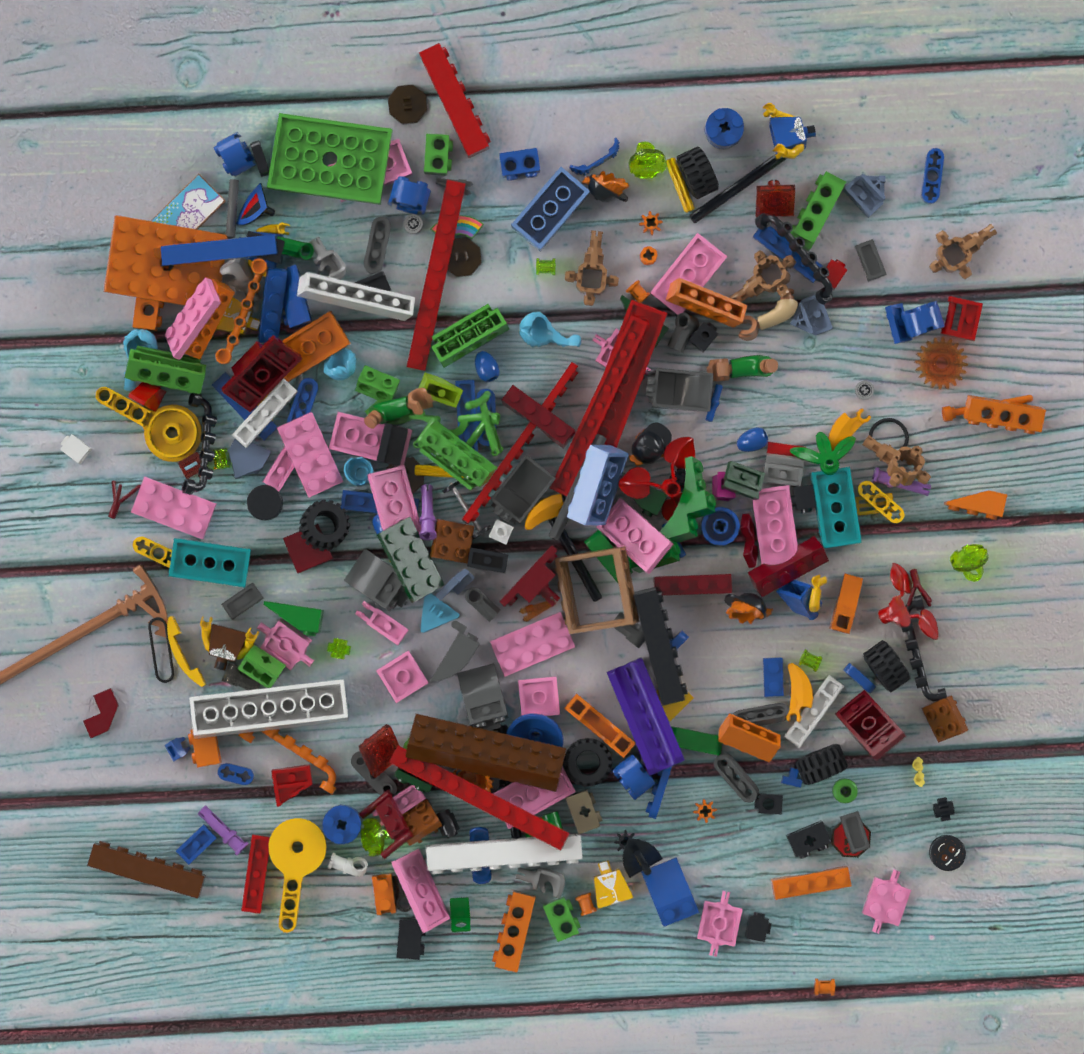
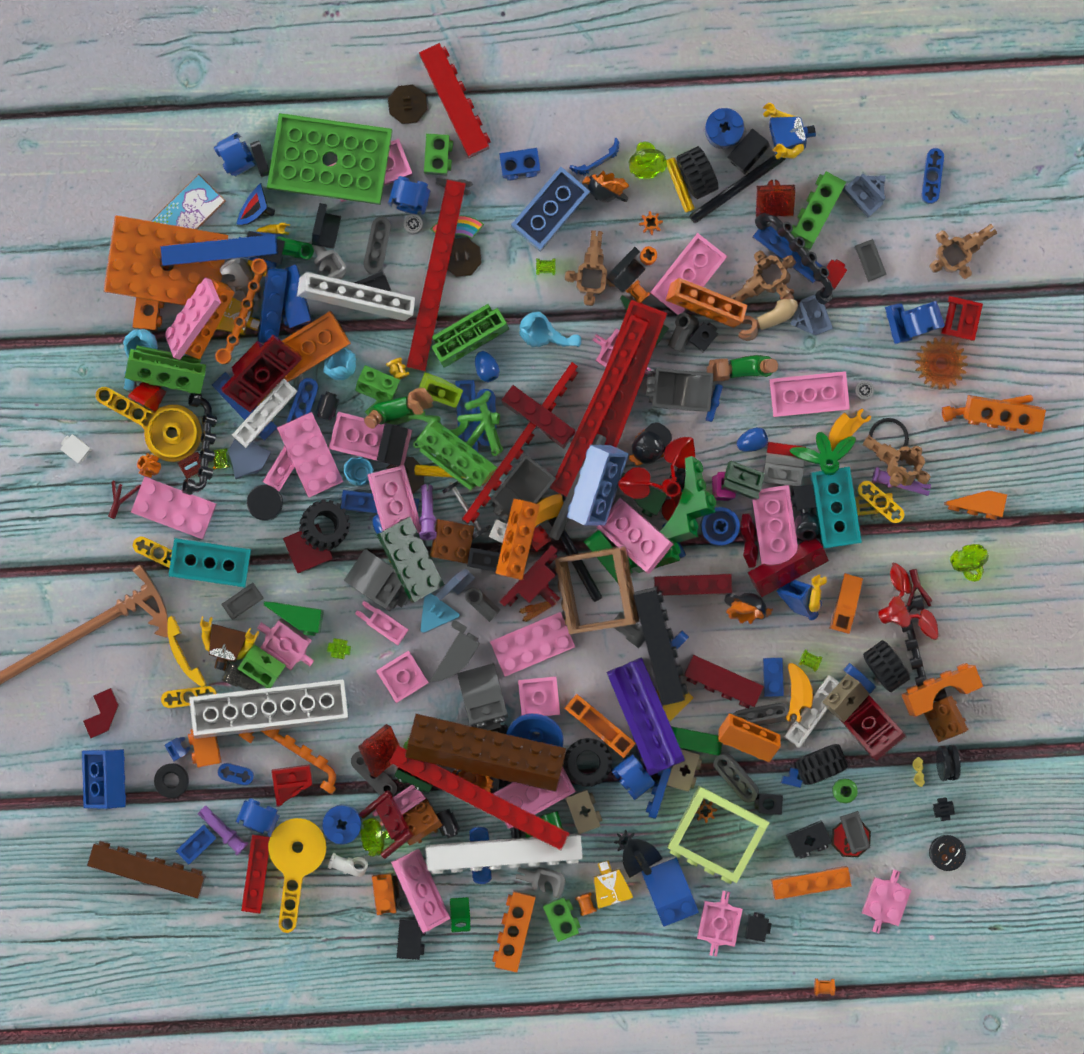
(103, 779): none -> blue slope
(148, 465): none -> orange gear
(153, 651): black piece -> none
(171, 792): none -> black tyre
(174, 694): none -> yellow beam
(232, 208): dark grey piece -> none
(257, 817): none -> blue brick
(325, 228): none -> black panel
(327, 406): none -> black brick
(397, 369): none -> yellow bush
(517, 539): none -> orange brick
(540, 538): none -> red brick
(626, 271): none -> black panel
(688, 781): none -> dark tan brick
(695, 859): none -> yellowish green windscreen
(724, 681): none -> dark red brick
(748, 151): none -> black hinge
(806, 526): none -> black head
(809, 394): none -> bright pink plate
(845, 698): none -> dark tan brick
(921, 698): none -> orange arch
(948, 763): none -> black head

